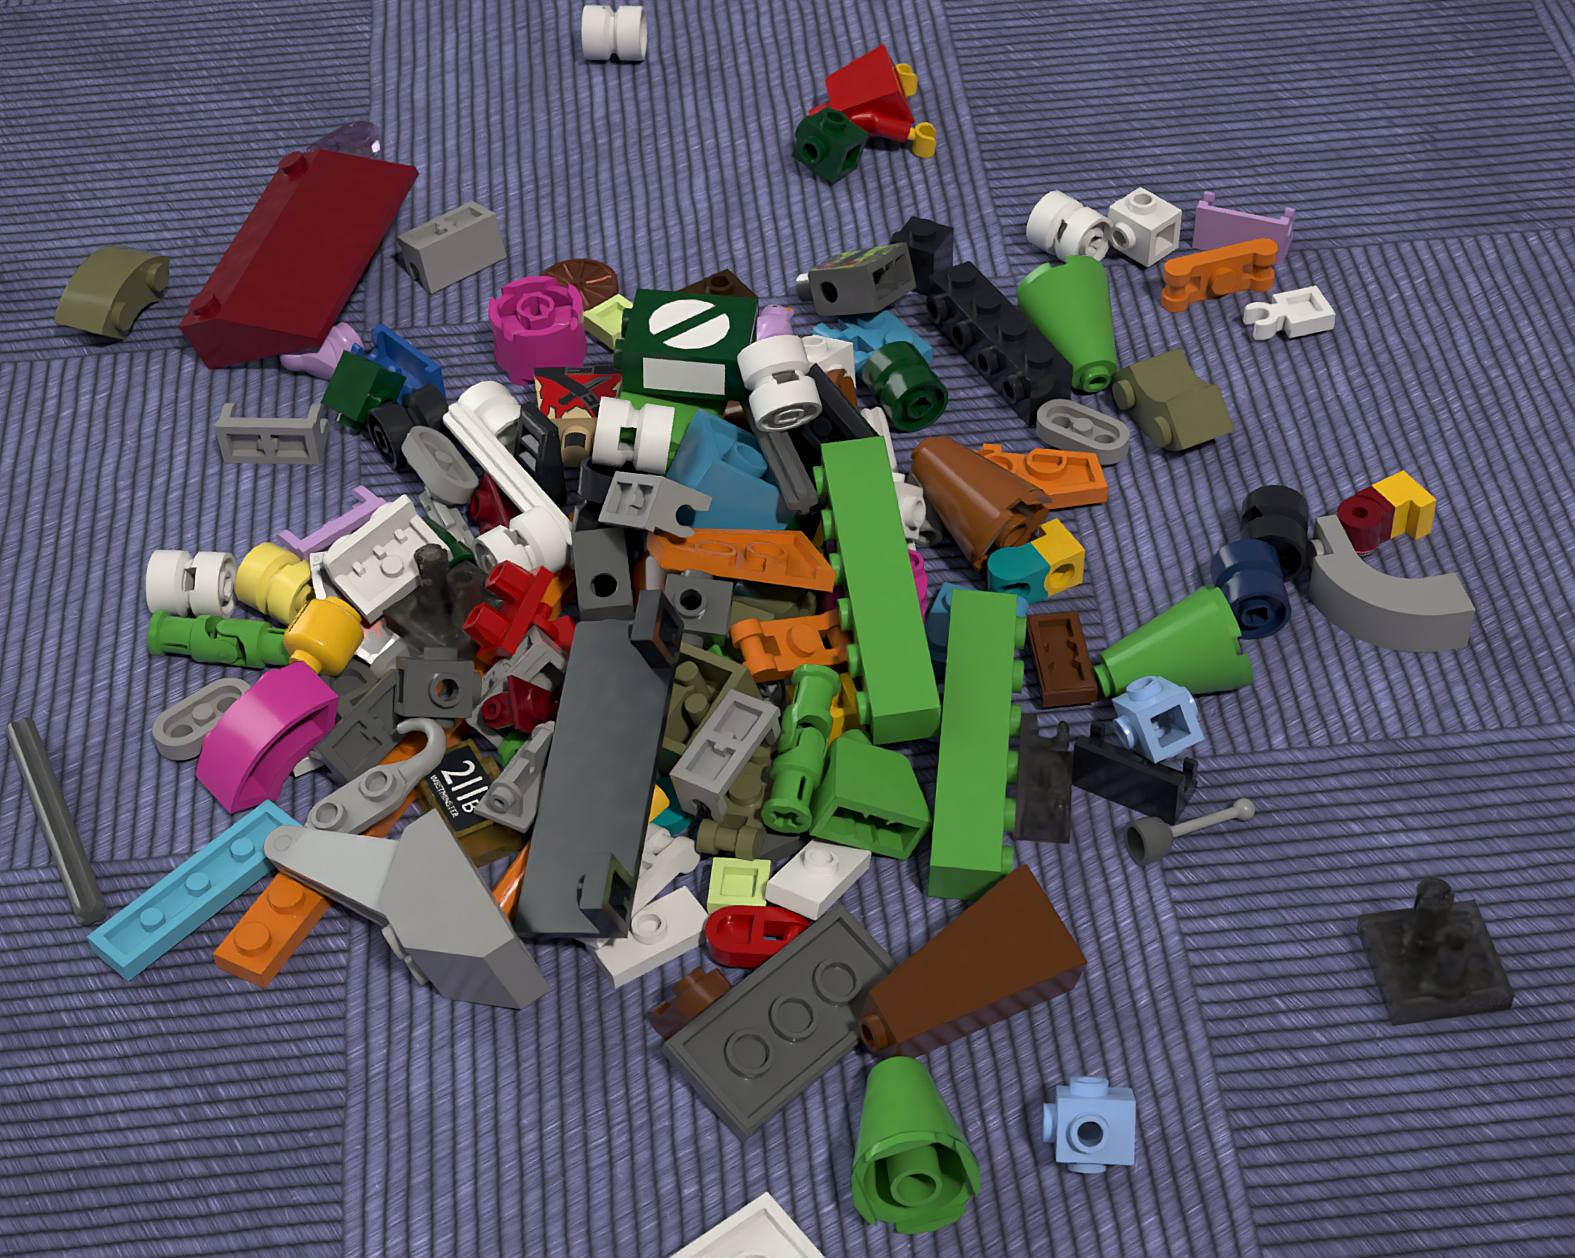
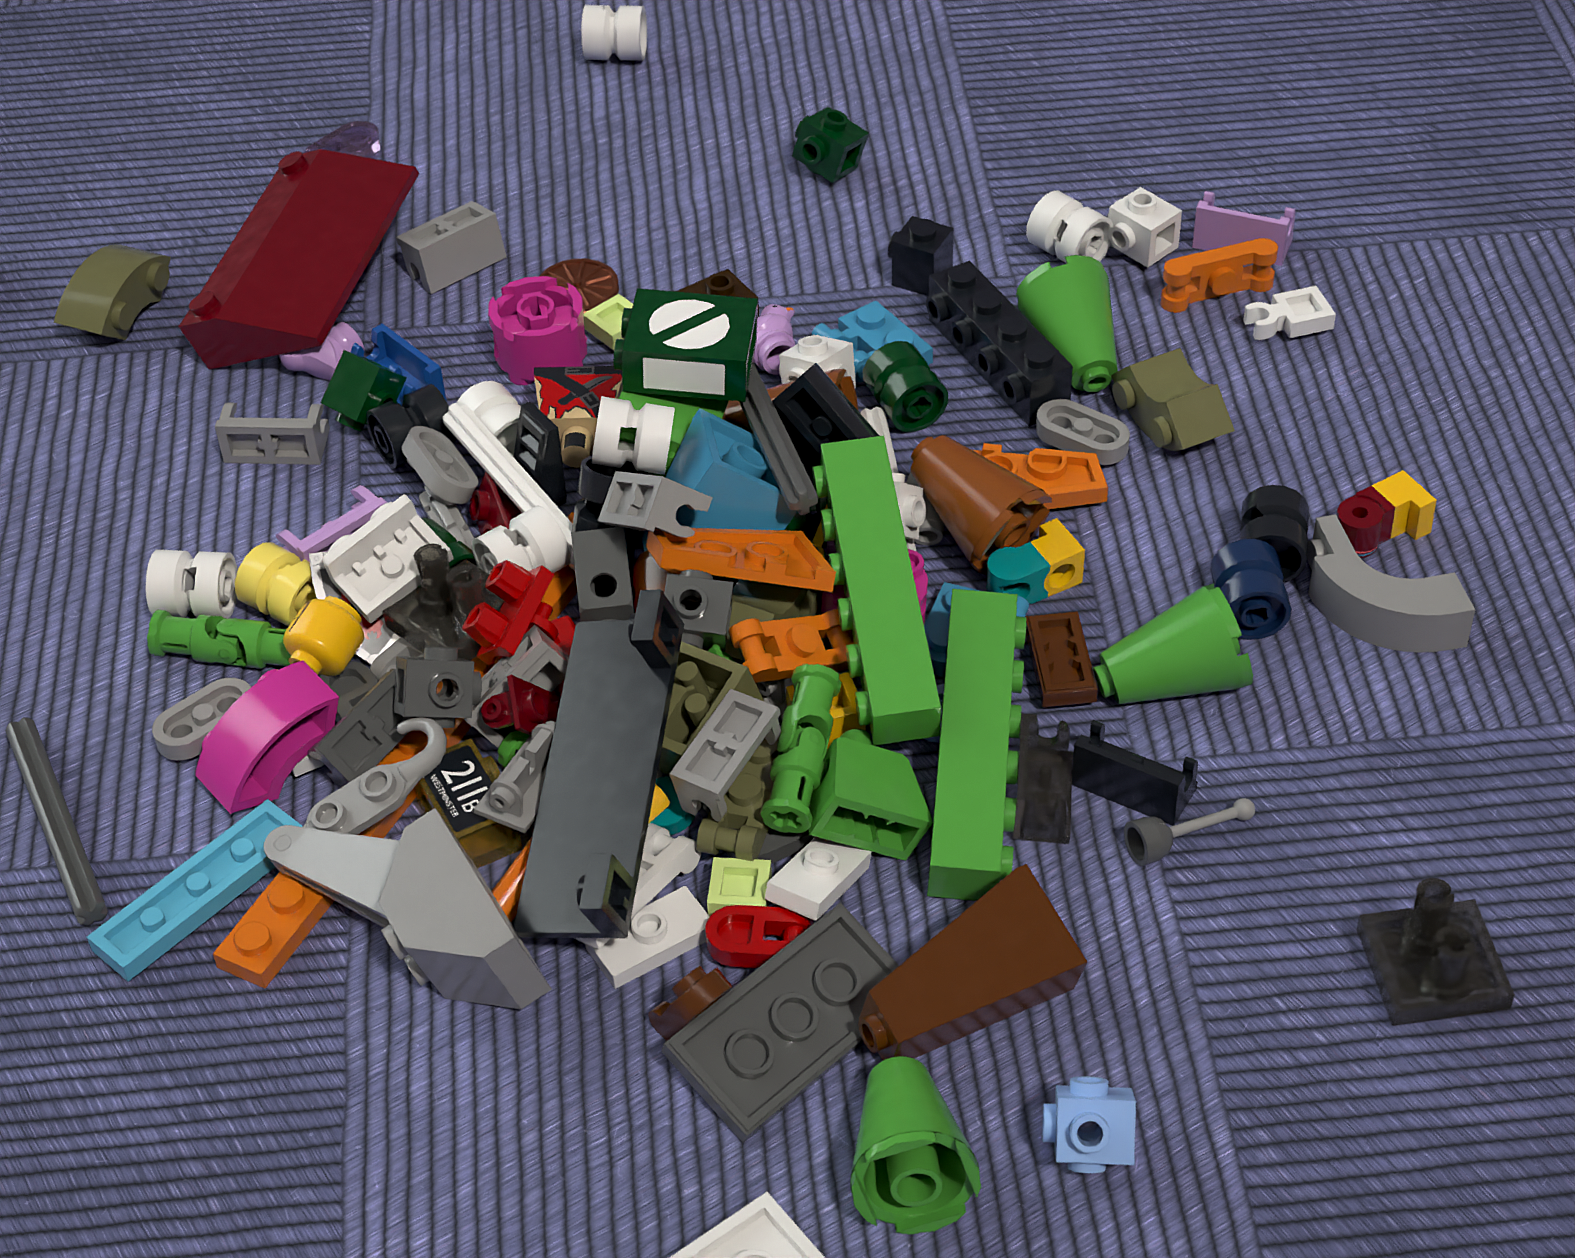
(777, 376): white wheel -> none
(858, 280): dark grey torso -> none
(875, 98): red torso -> none
(1156, 718): light blue brick -> none

